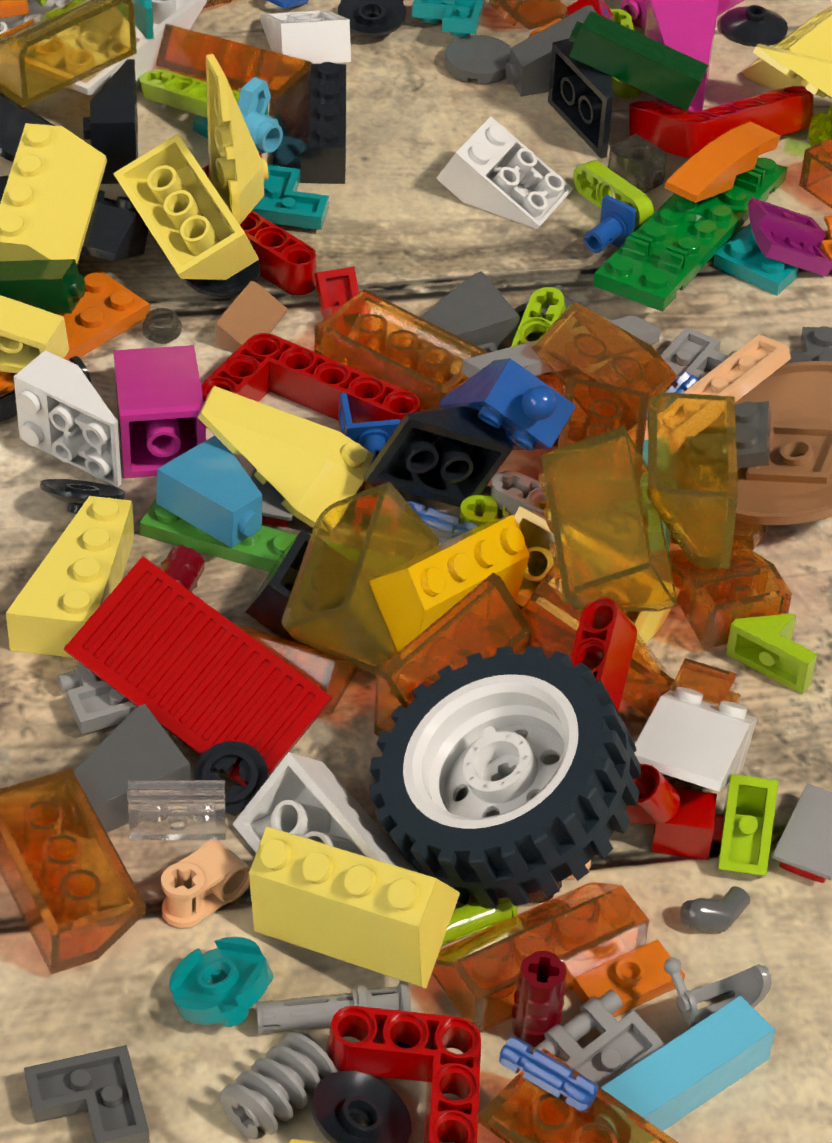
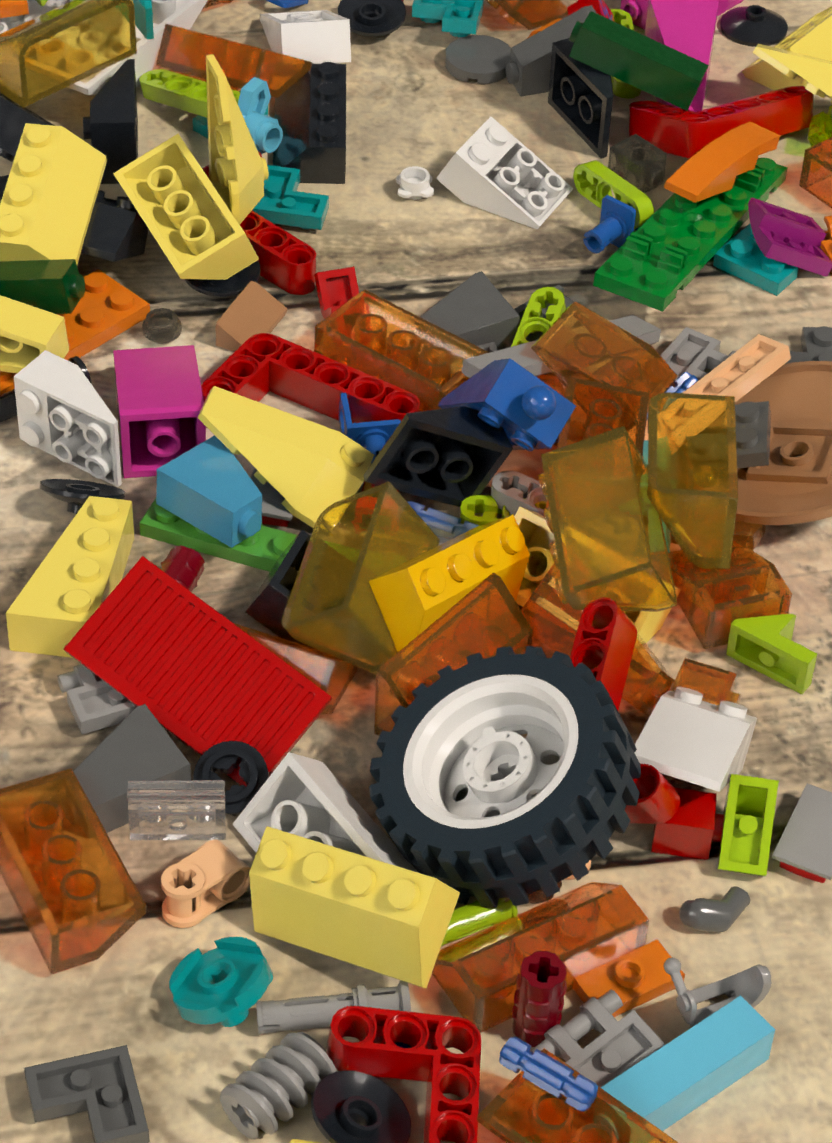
(414, 183): none -> white plate

